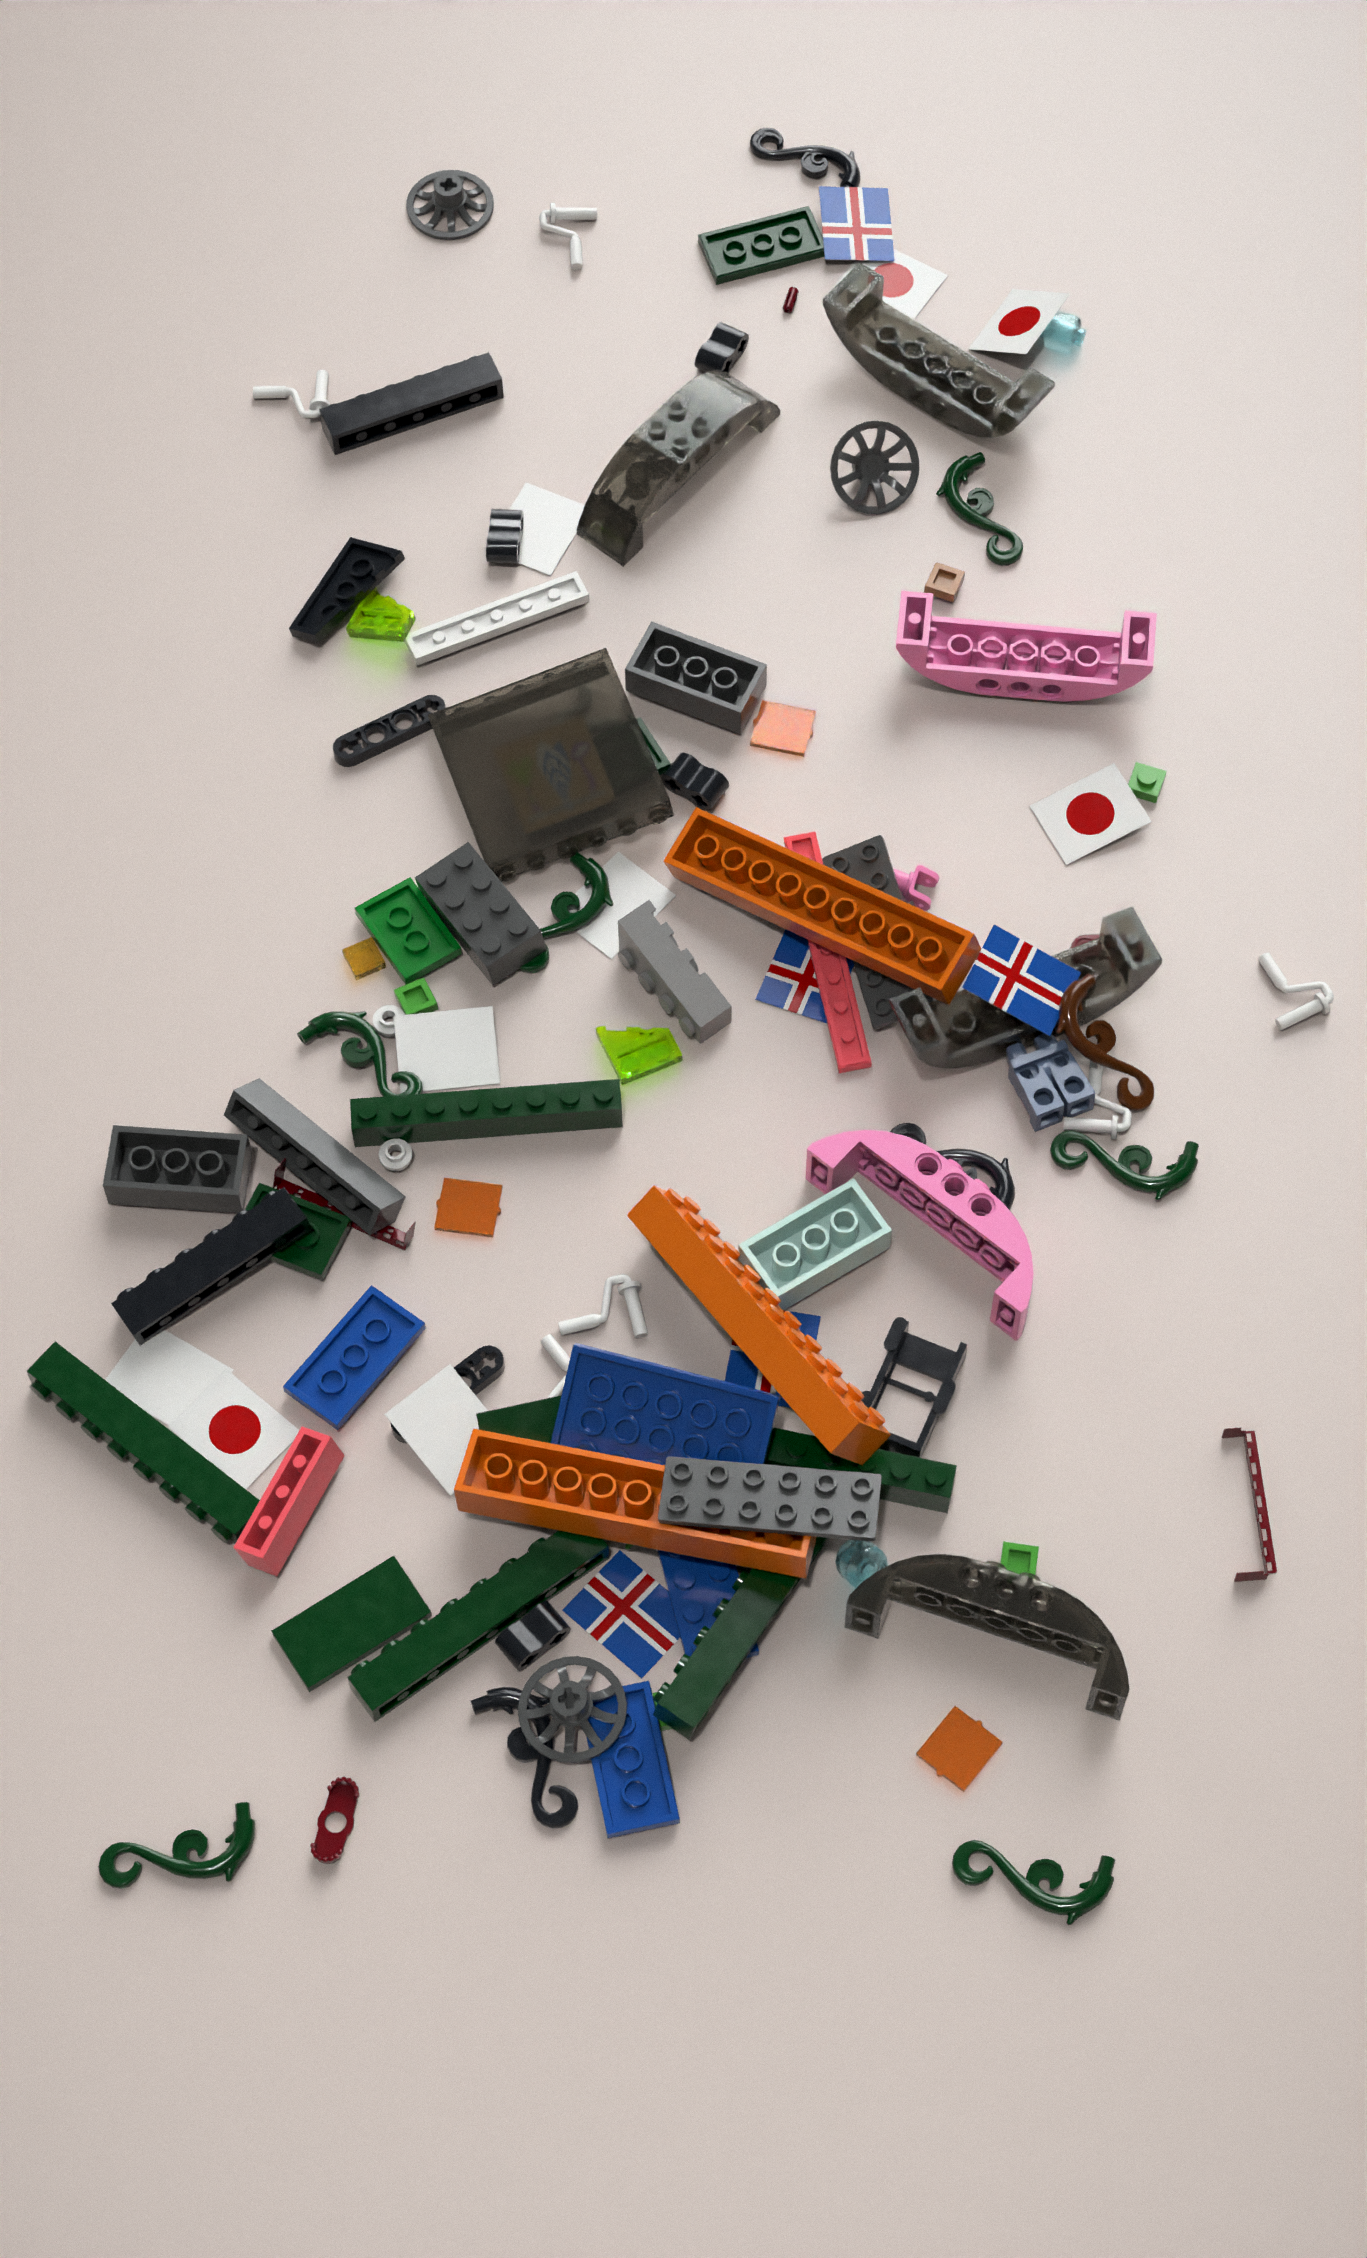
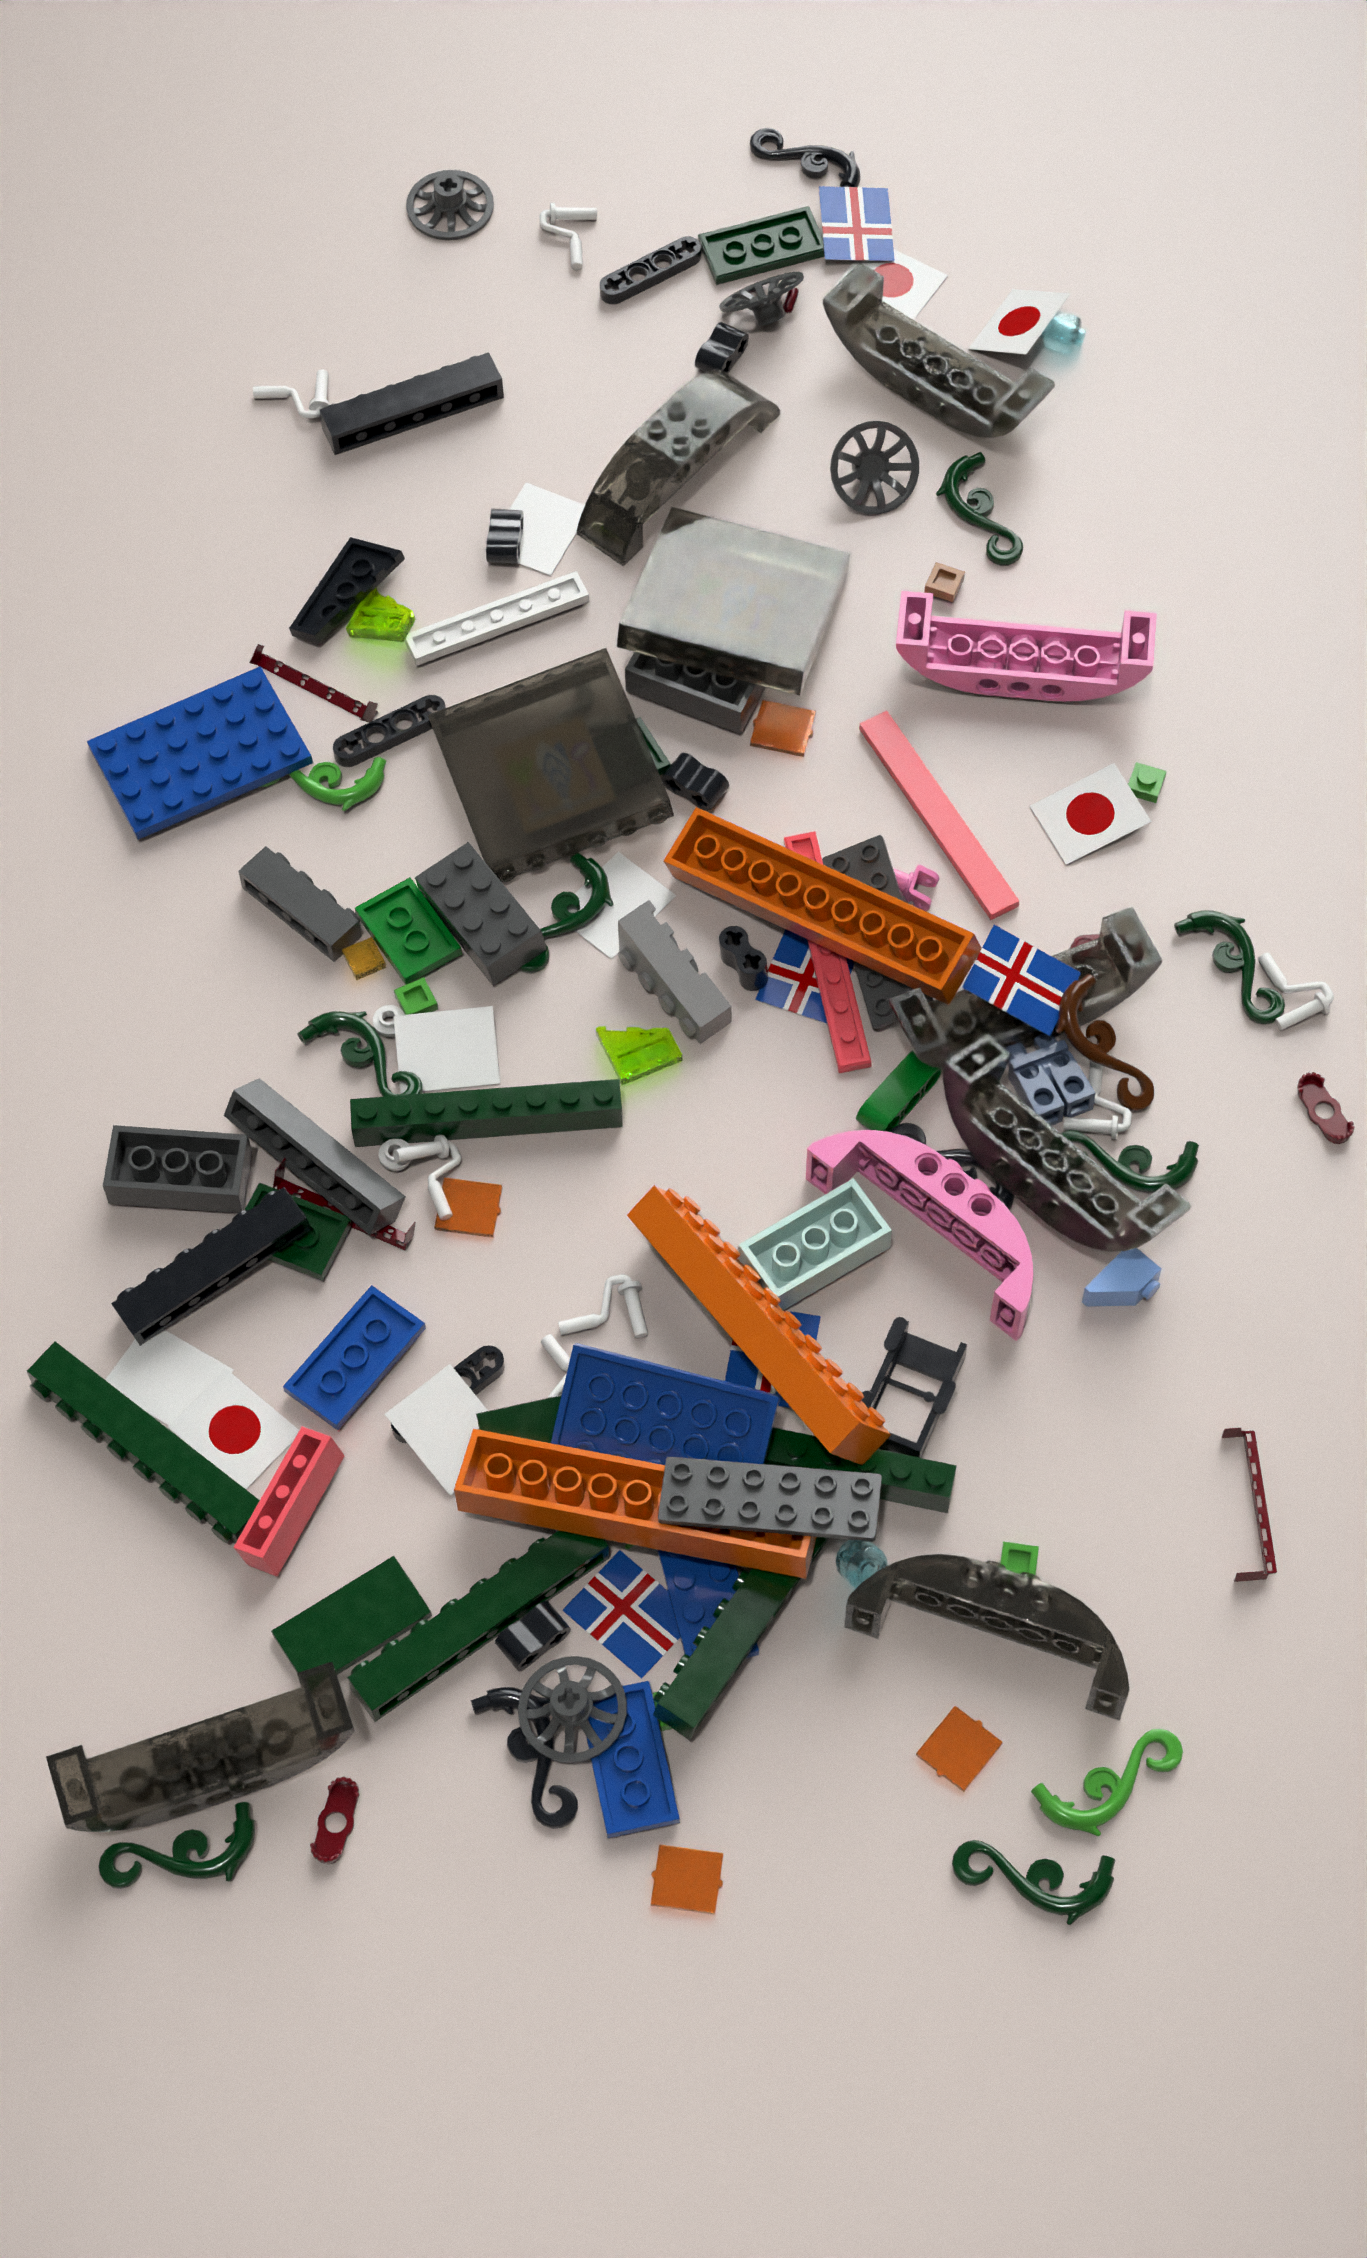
(199, 752): none -> blue plate
(204, 1760): none -> clear smoke slope
(300, 903): none -> dark grey brick
(329, 771): none -> bright green plant
(365, 712): none -> dark red piece
(441, 1148): none -> white piece
(653, 273): none -> black beam
(687, 1879): none -> clear orange piece
(734, 600): none -> clear smoke panel
(742, 957): none -> black axle
(765, 307): none -> dark grey wheel
(898, 1094): none -> green beam
(939, 815): none -> coral tile
(1043, 1164): none -> clear smoke slope
(1120, 1789): none -> bright green plant
(1124, 1281): none -> light blue slope
(1226, 962): none -> dark green plant
(1312, 1092): none -> piece

